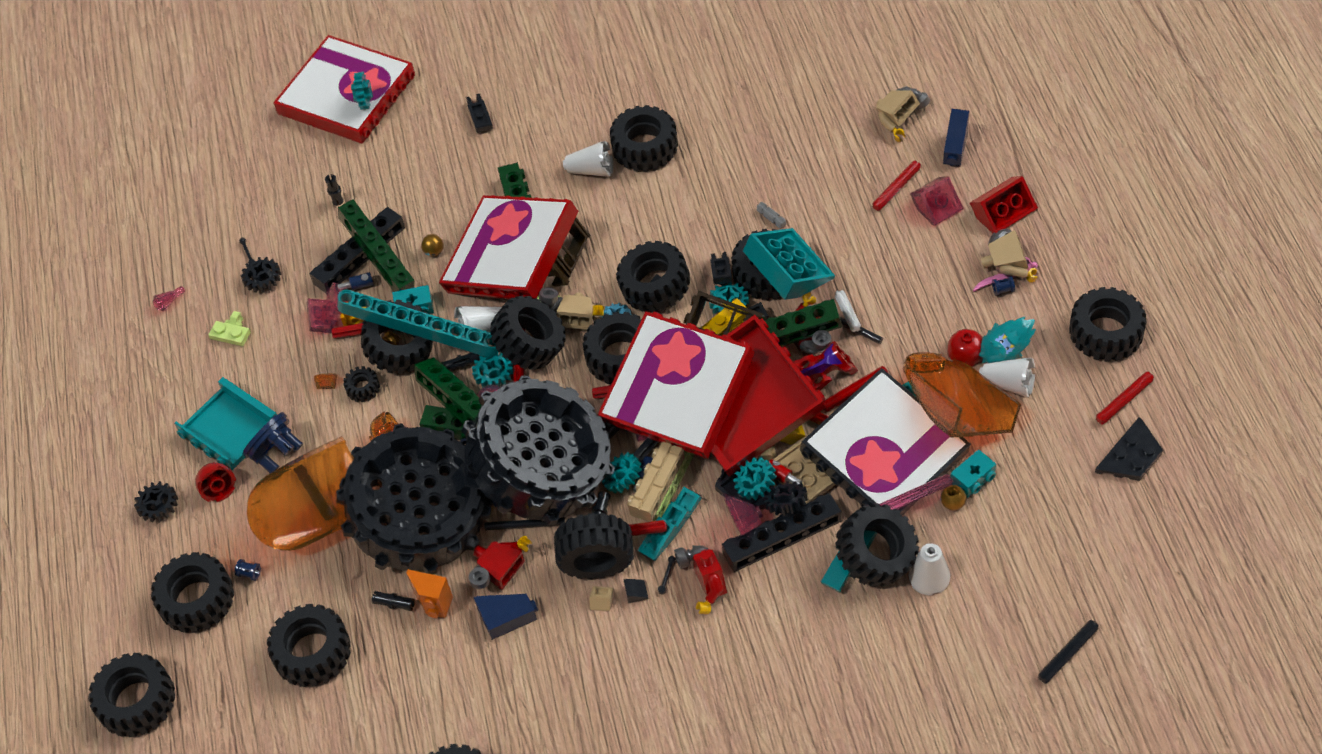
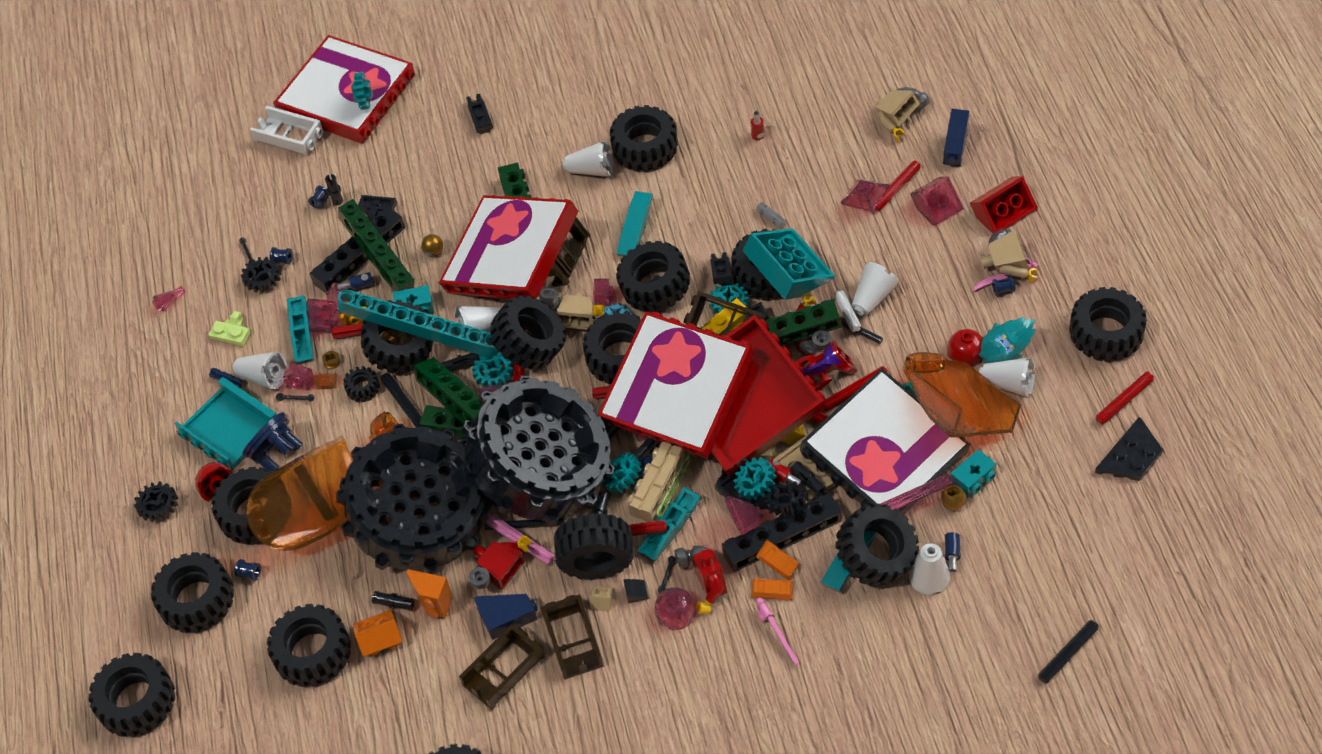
(218, 374): none -> dark blue axle
(228, 499): none -> black tyre
(262, 369): none -> white cone
(276, 118): none -> white door
(280, 397): none -> black hinge
(287, 255): none -> dark blue bush
(299, 329): none -> teal slope
(299, 377): none -> clear pink brick
(319, 197): none -> dark blue bush
(332, 364): none -> pearl gold bush
(374, 204): none -> black hinge
(377, 633): none -> orange slope
(401, 399): none -> black axle
(483, 689): none -> dark brown door
(514, 535): none -> bright pink axle
(581, 662): none -> dark brown door
(603, 292): none -> clear pink brick
(634, 222): none -> teal slope
(674, 608): none -> clear pink cylinder
(757, 126): none -> red piece
(765, 614): none -> bright pink sword
(772, 589): none -> orange tile
(777, 560): none -> orange tile
(808, 478): none -> black pin
(865, 194): none -> clear pink slope
(872, 288): none -> white cone
(952, 549): none -> dark blue piece

